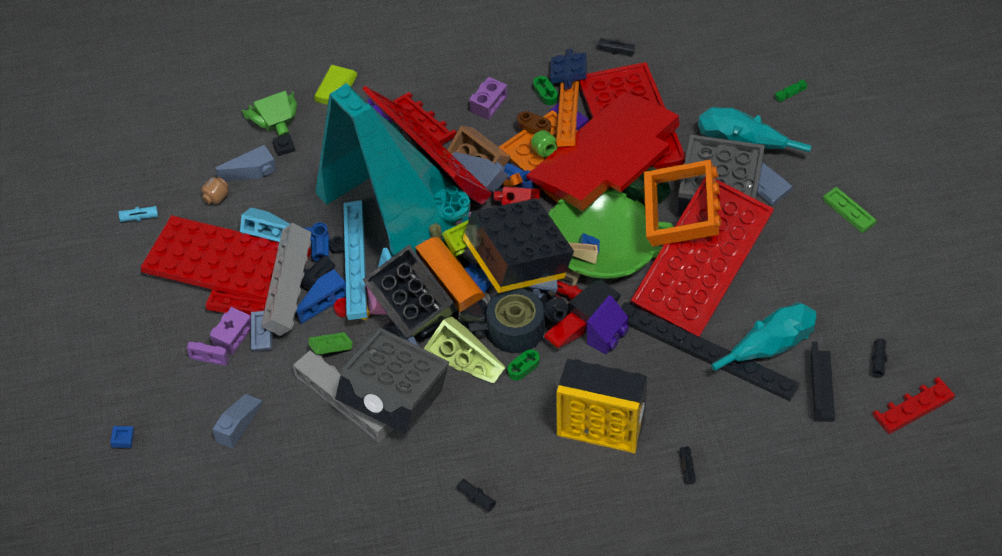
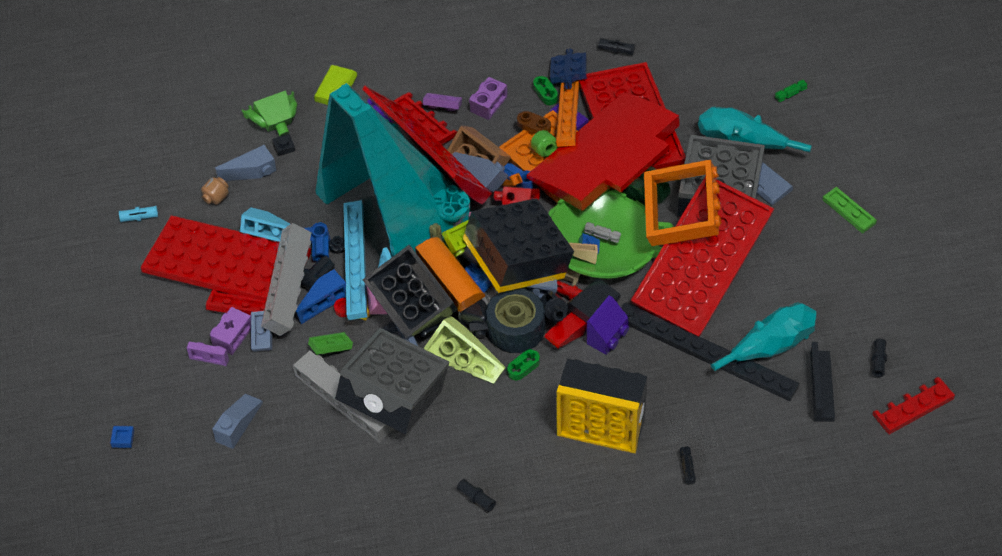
(448, 102): none -> medium lavender plate
(602, 232): none -> light grey axle

